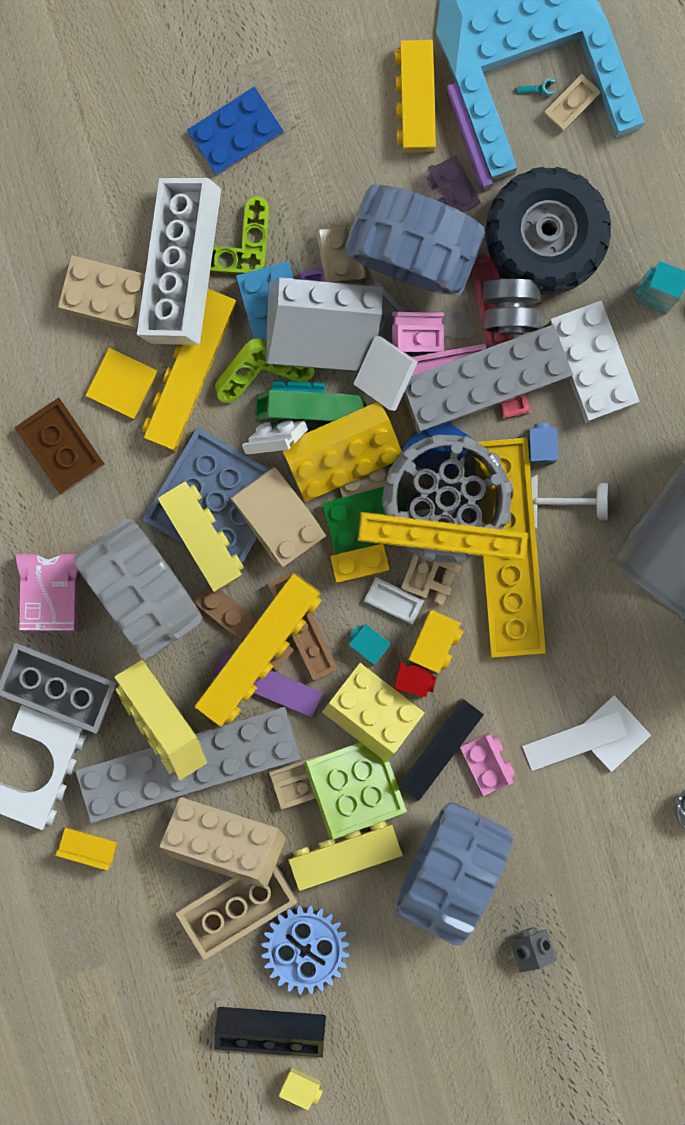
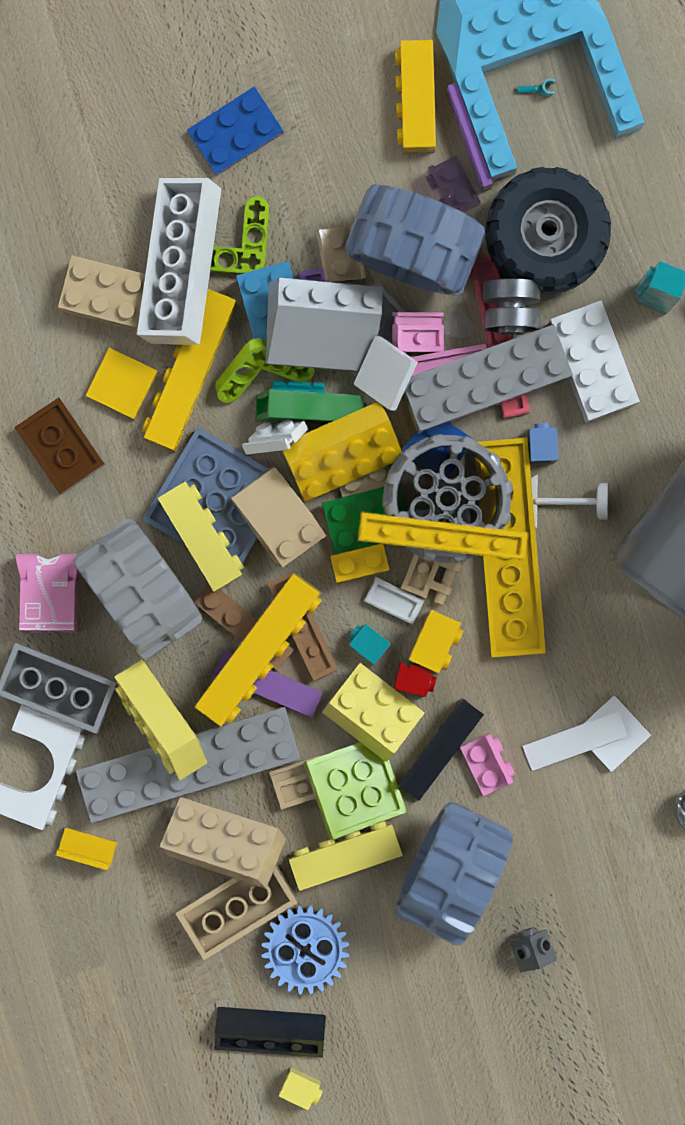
(572, 103): tan plate -> none

